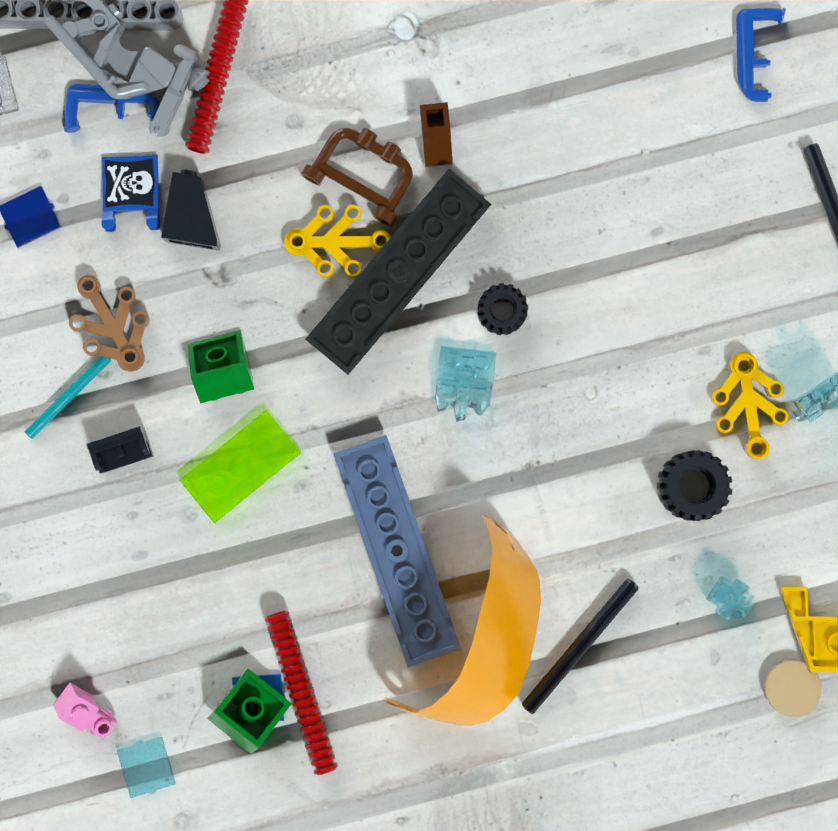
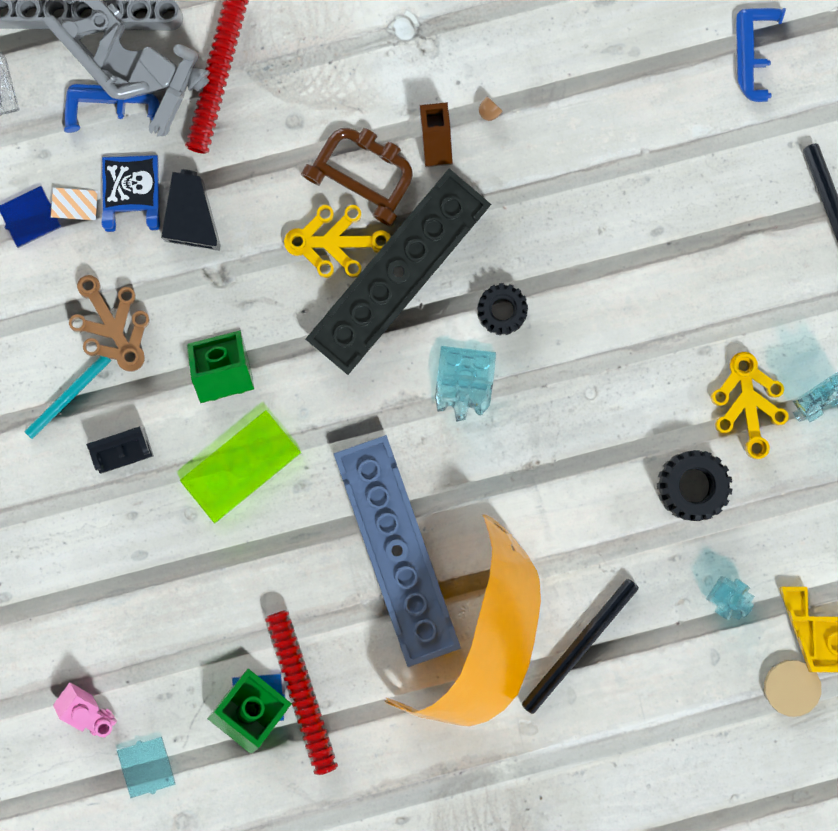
(74, 204): none -> sticker
(489, 110): none -> medium nougat hinge

